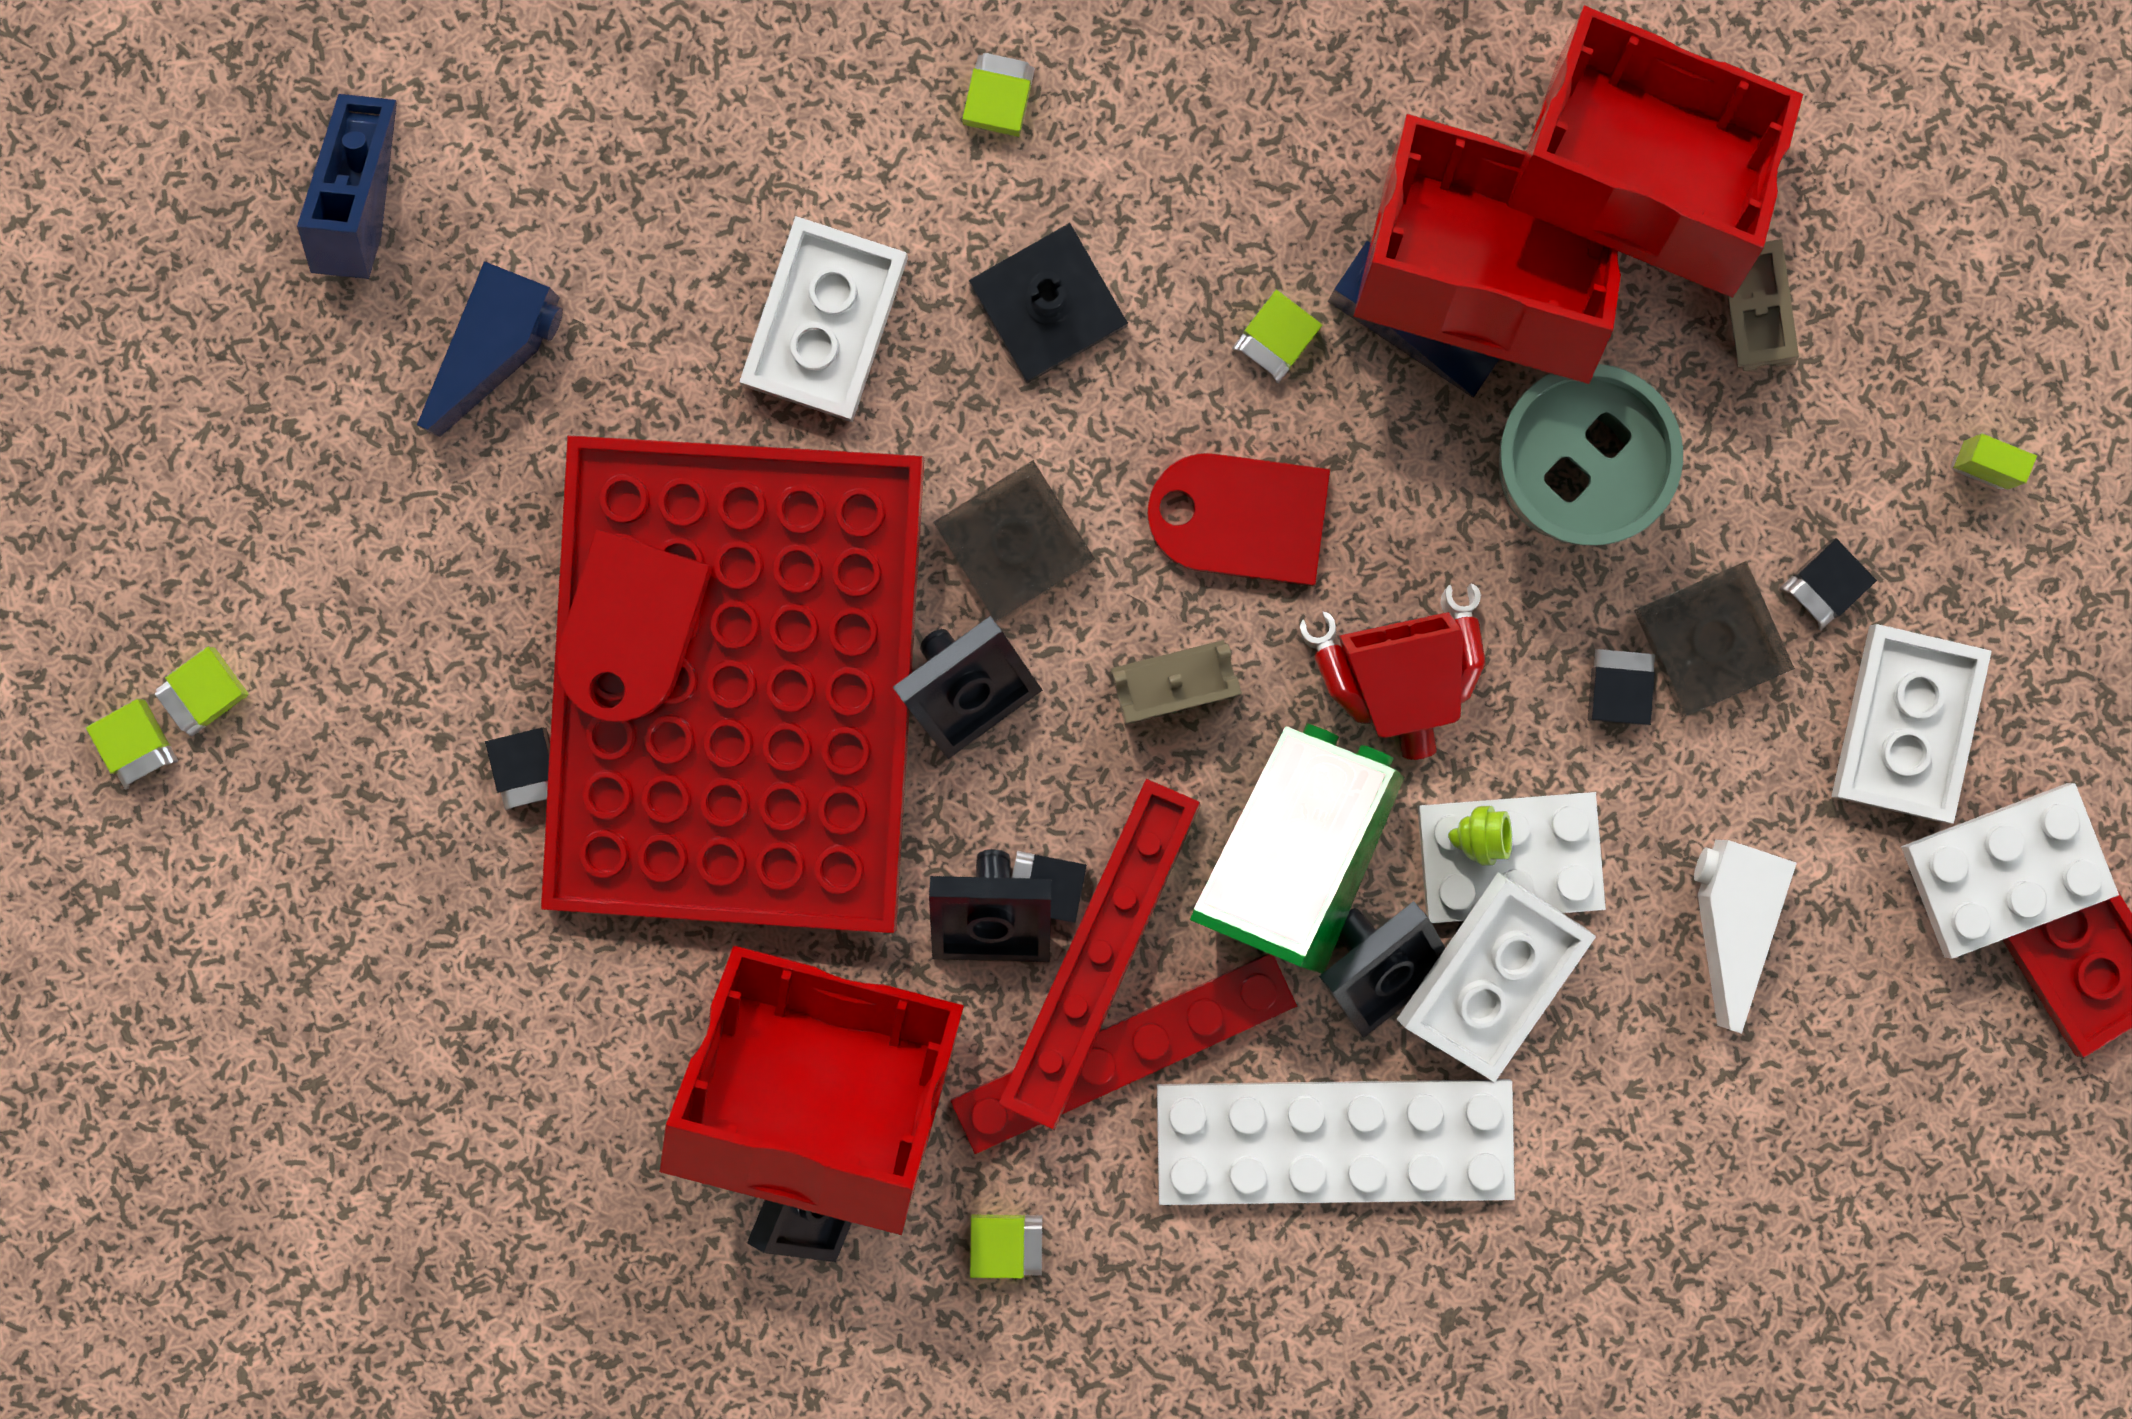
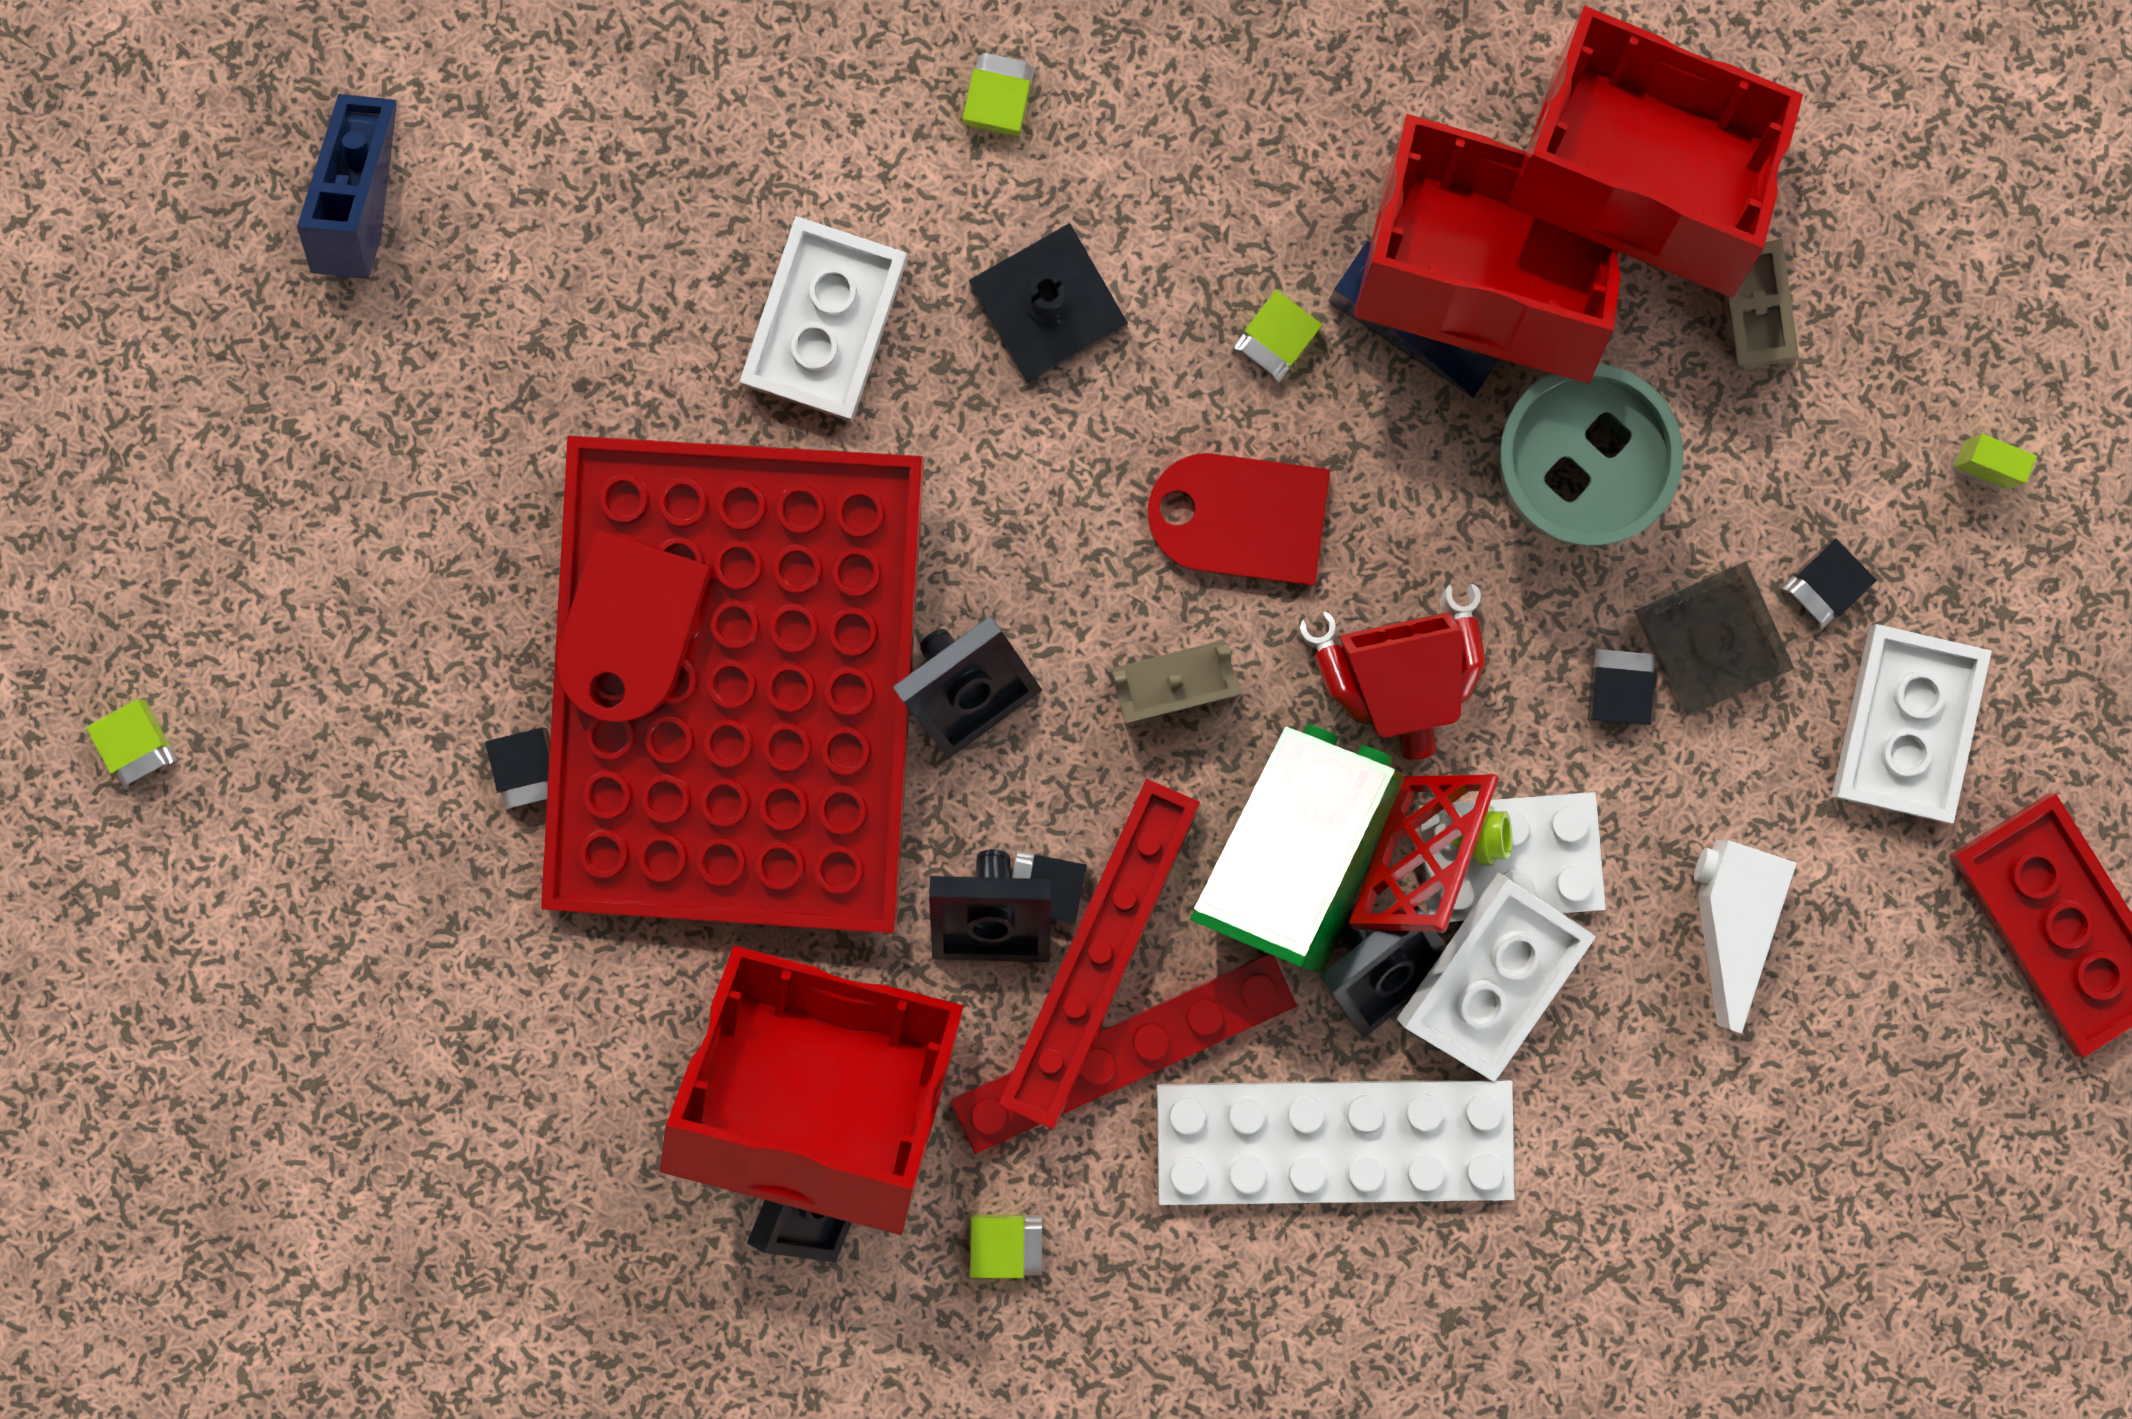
(200, 691): lime piece -> none
(494, 337): dark blue slope -> none
(1014, 541): clear smoke plate -> none
(1402, 914): none -> red window
(2010, 870): white plate -> none

